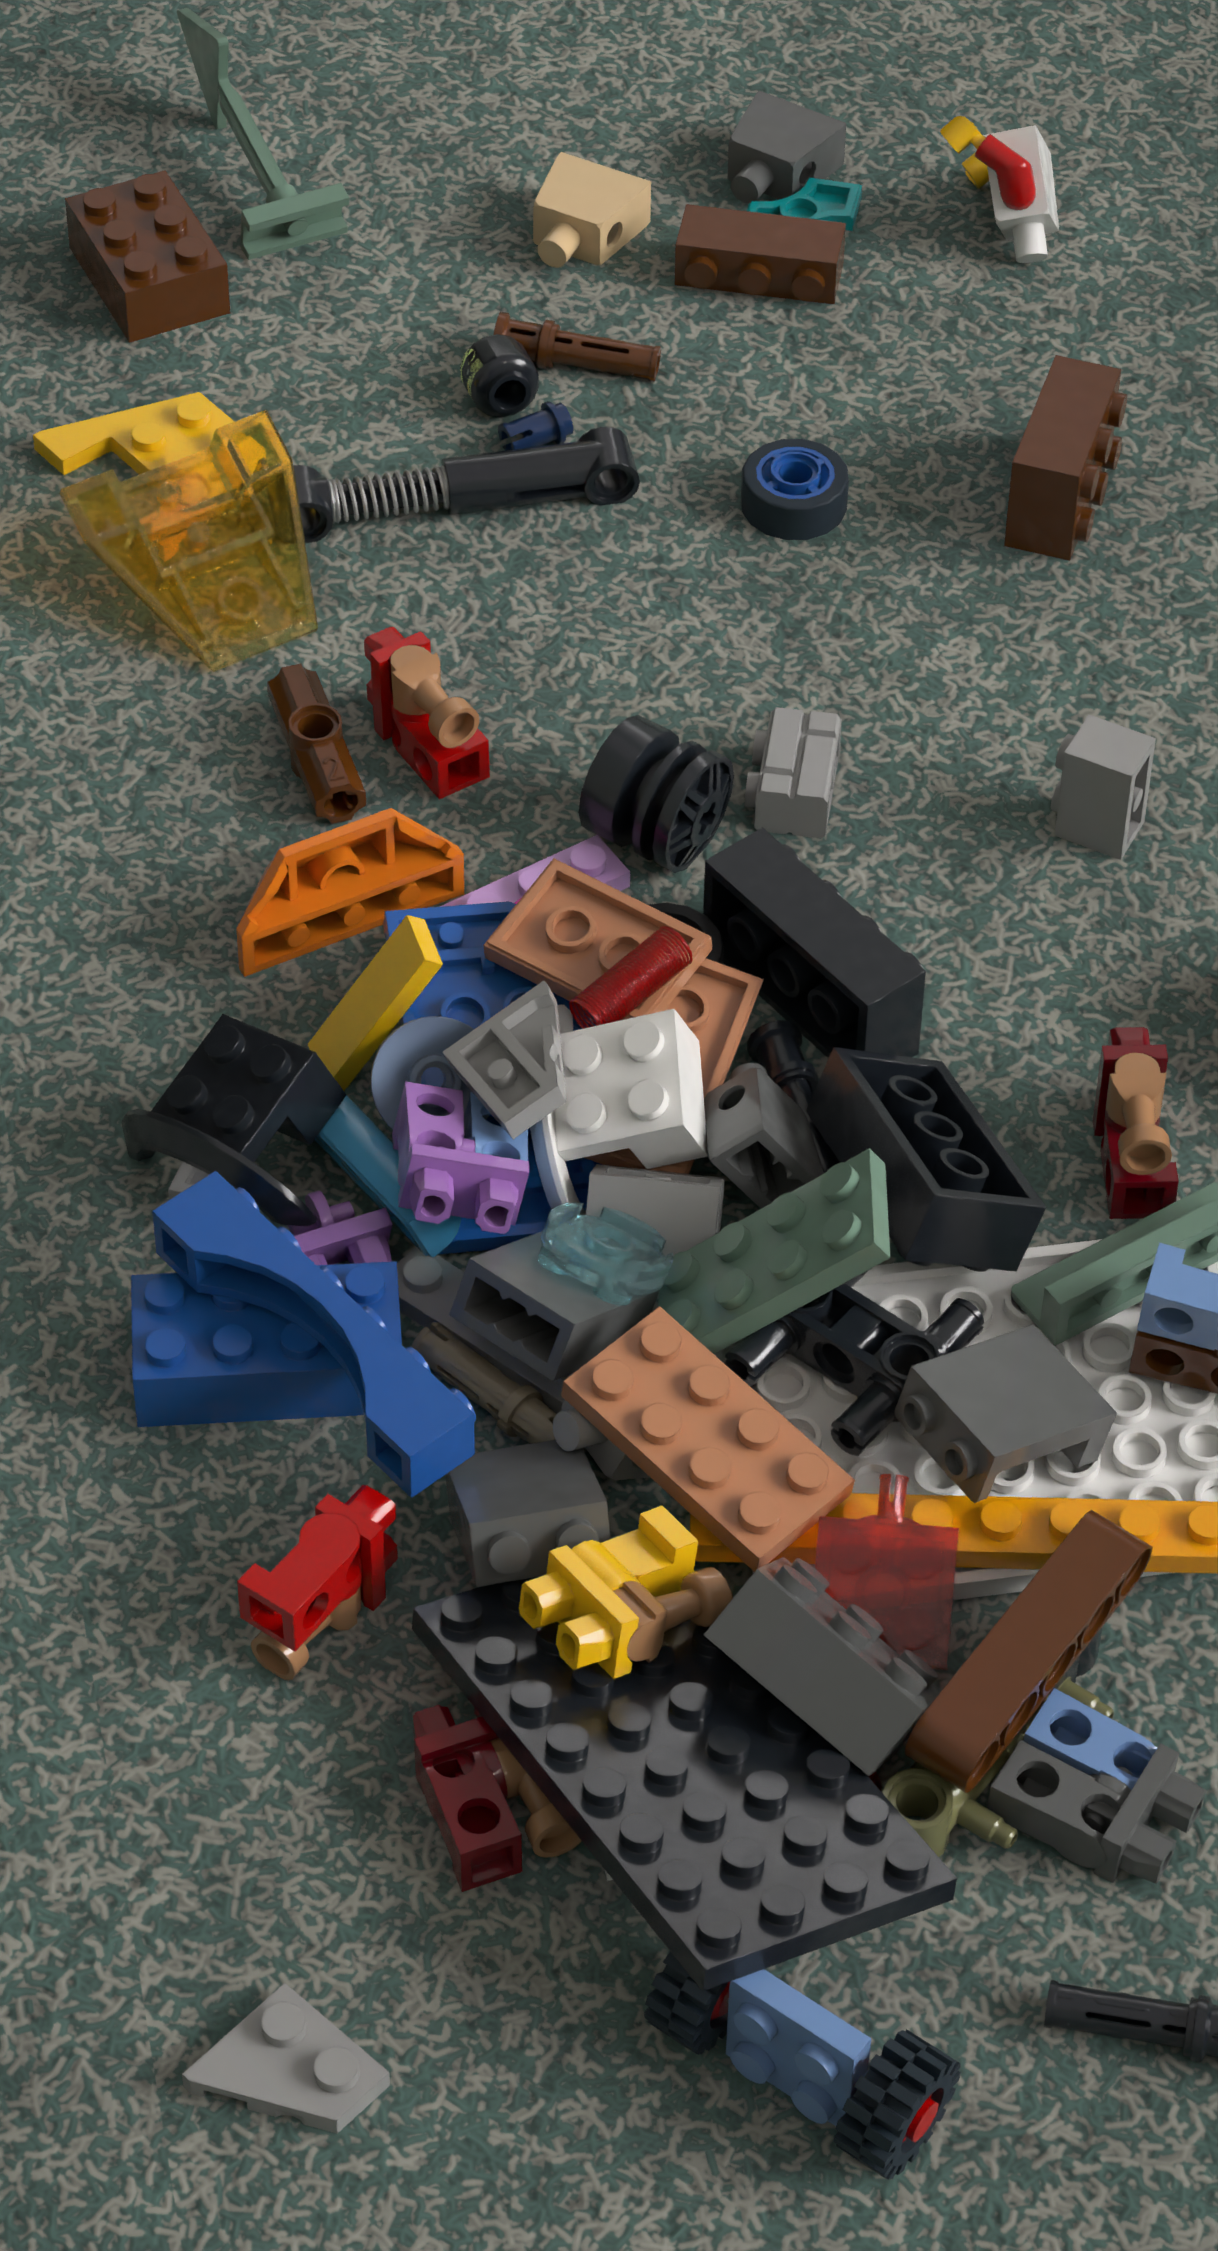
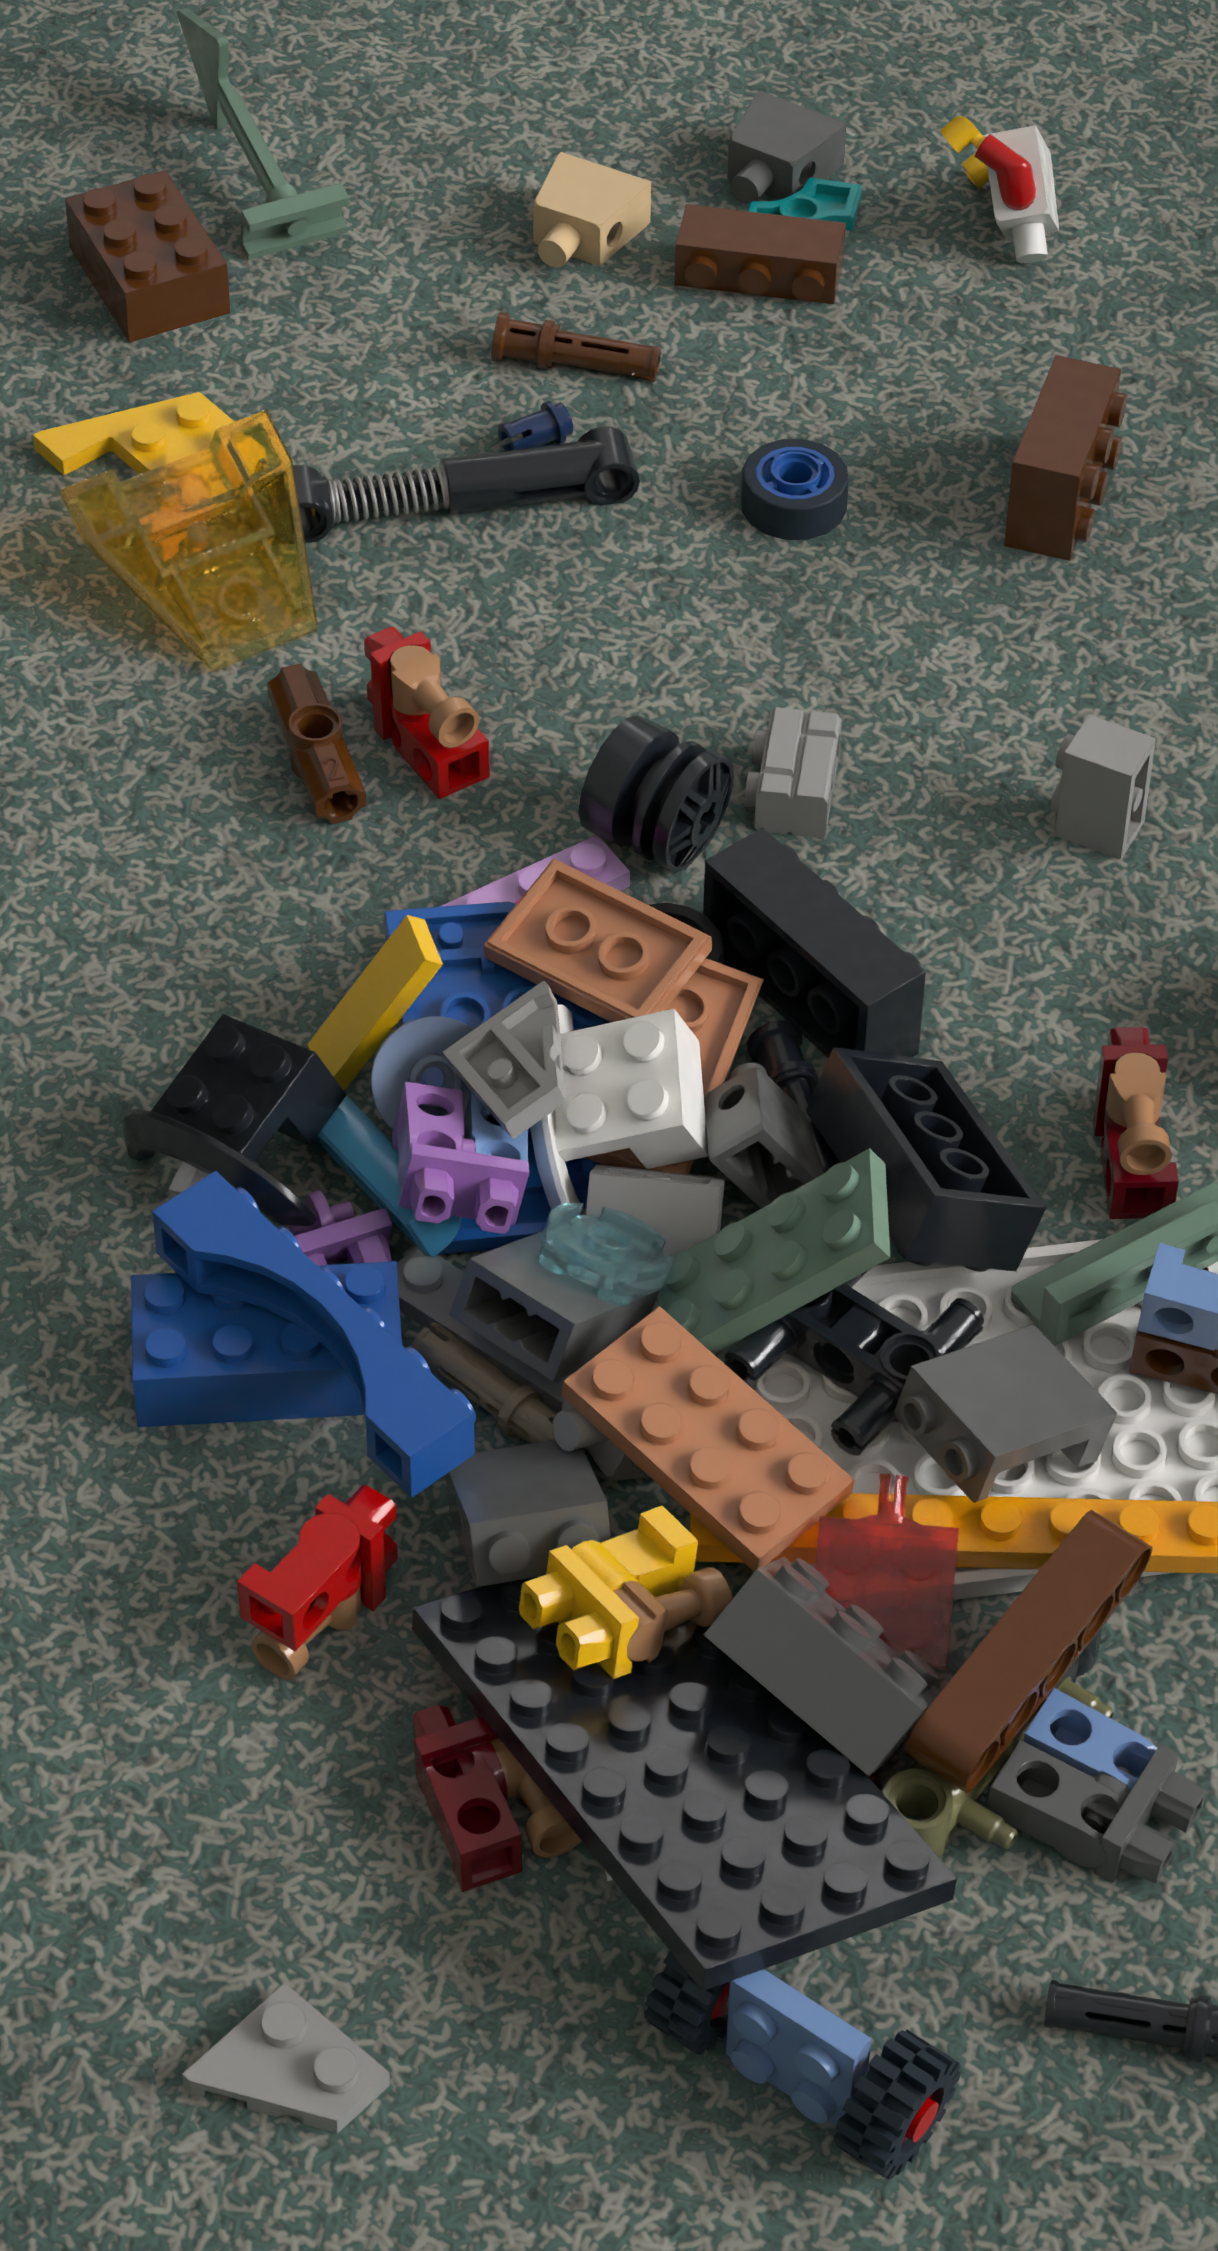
(344, 885): orange wedge -> none
(499, 375): black head -> none
(605, 1004): red piece -> none

